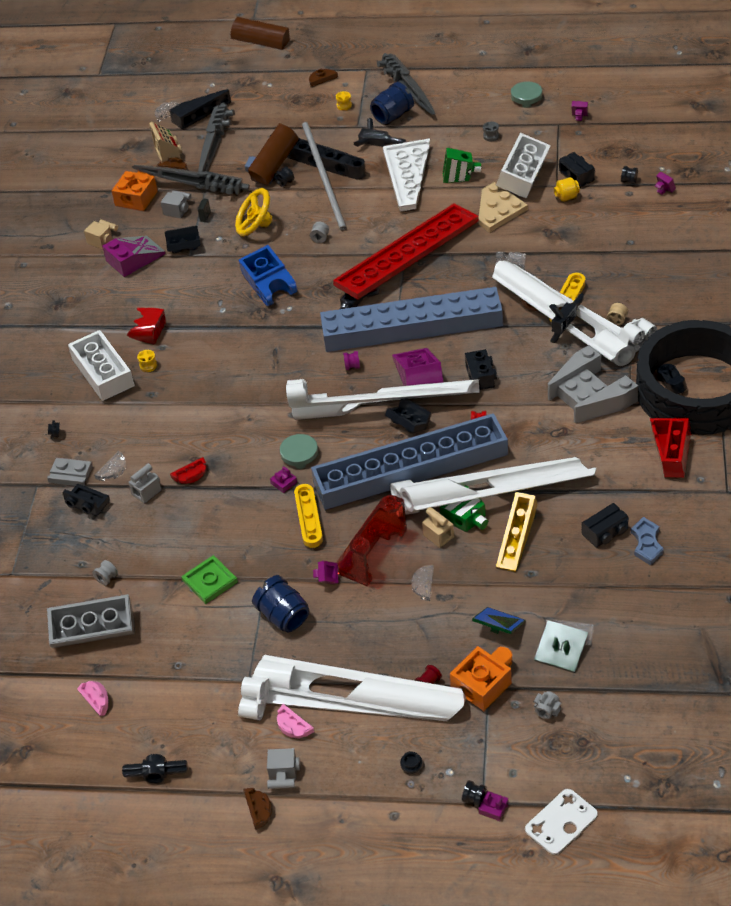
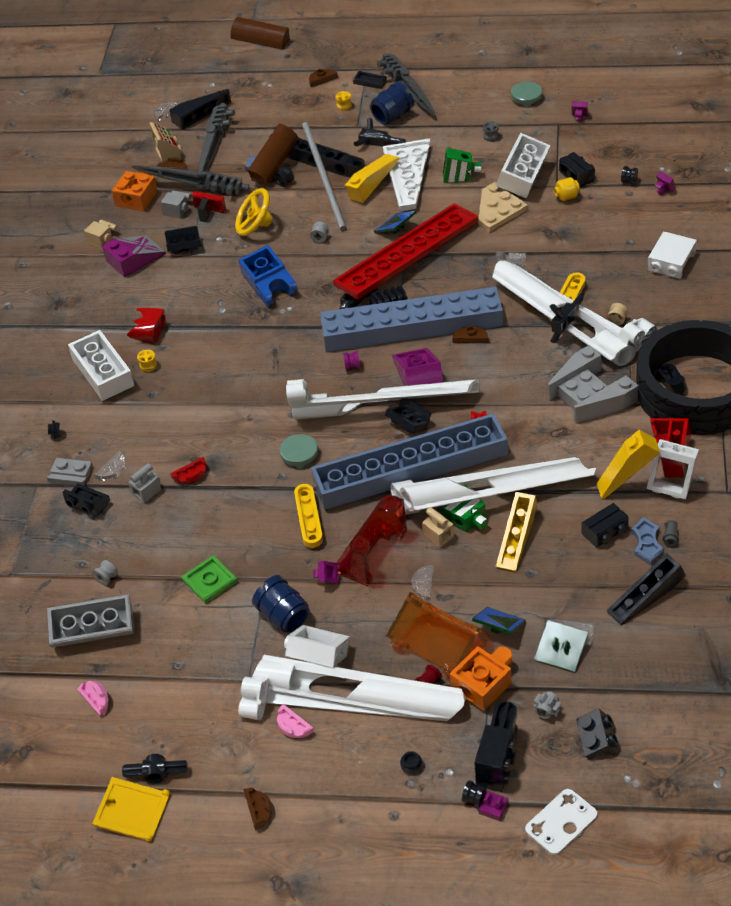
(135, 810): none -> yellow container
(216, 202): none -> red plate
(282, 768): light grey brick -> none
(283, 480): magenta tile -> none
(317, 646): none -> white window
(368, 178): none -> yellow slope
(369, 79): none -> black tile
(388, 296): none -> black piece
(395, 222): none -> piece
(434, 634): none -> clear orange windscreen
(470, 334): none -> reddish brown plate
(479, 367): black brick -> none
(497, 748): none -> black brick
(597, 734): none -> black bracket
(630, 458): none -> yellow slope
(649, 588): none -> black slope
(670, 537): none -> dark grey pin
(671, 254): none -> white panel
(678, 453): none -> white window

